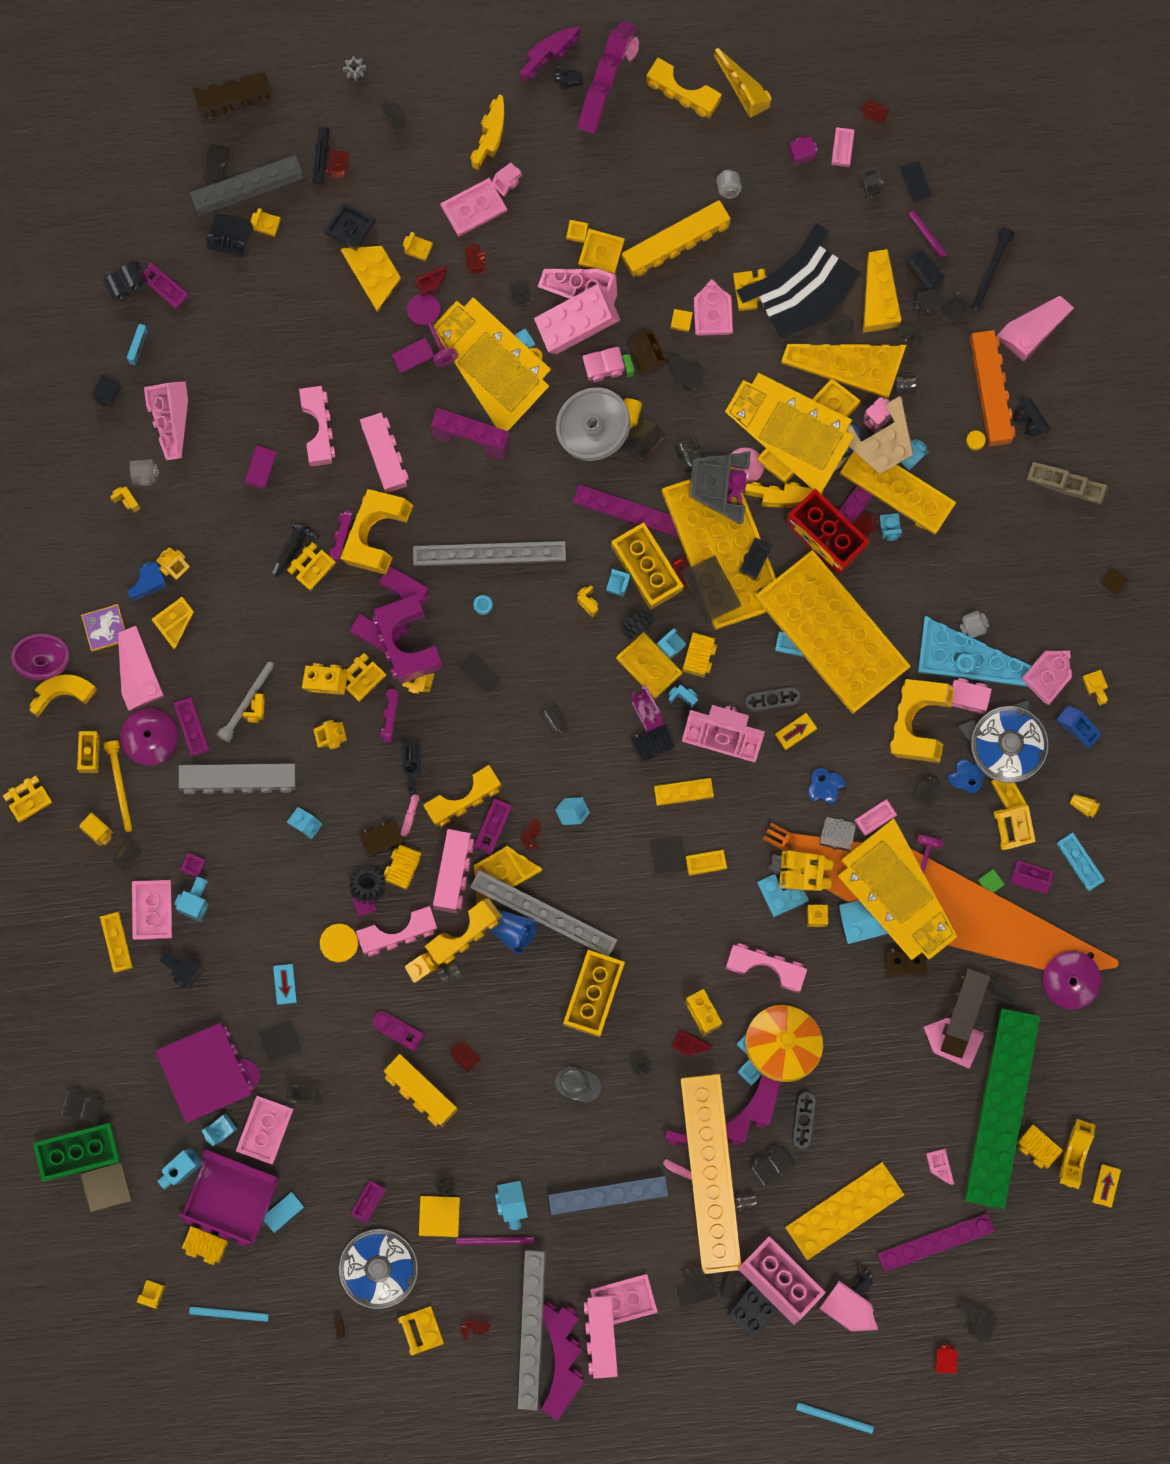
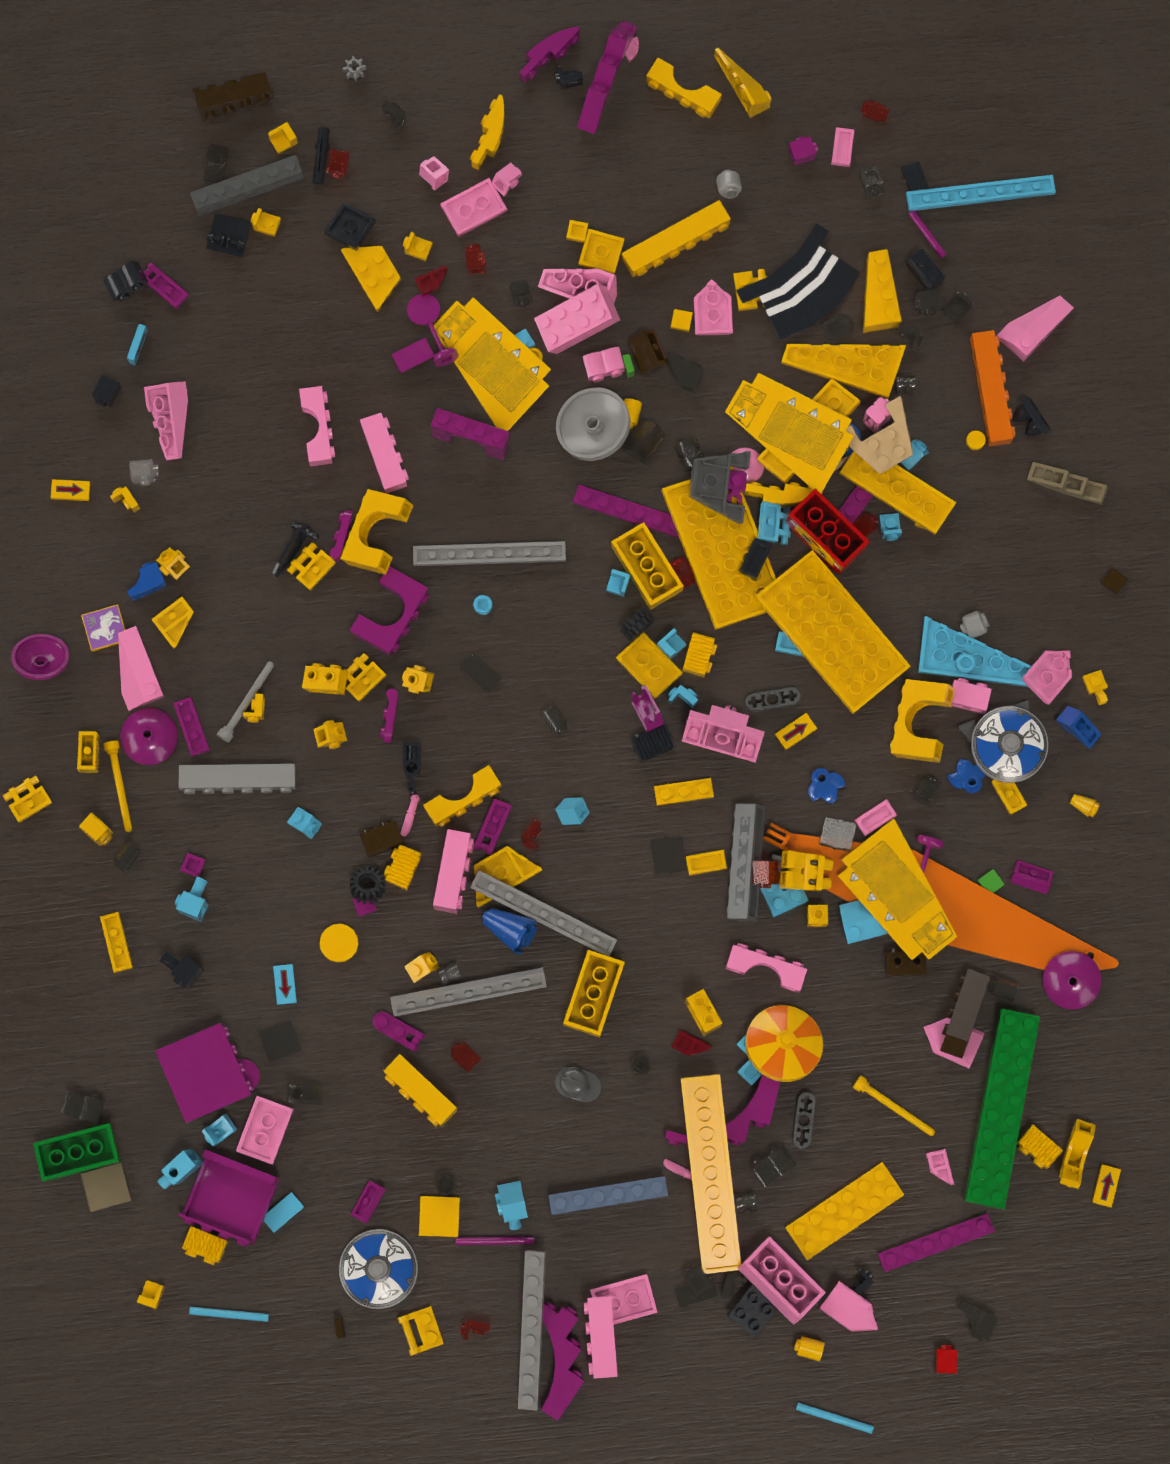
(58, 686): yellow arch -> none
(70, 490): none -> yellow tile
(152, 909): bright pink plate -> none
(259, 467): magenta hinge -> none
(282, 138): none -> yellow panel
(406, 665): magenta arch -> none
(420, 924): bright pink arch -> none
(434, 172): none -> bright pink brick
(468, 992): none -> light grey plate
(481, 916): yellow arch -> none
(586, 603): yellow bracket -> none
(711, 589): clear smoke tile -> none
(746, 848): none -> brick
(765, 873): none -> clear red brick
(769, 523): none -> medium azure plate
(809, 1348): none -> yellow brick
(862, 1085): none -> yellow piece
(980, 193): none -> medium azure tile
(1005, 236): black piece -> none
(1020, 824): yellow plate -> none
(1080, 862): medium azure tile -> none

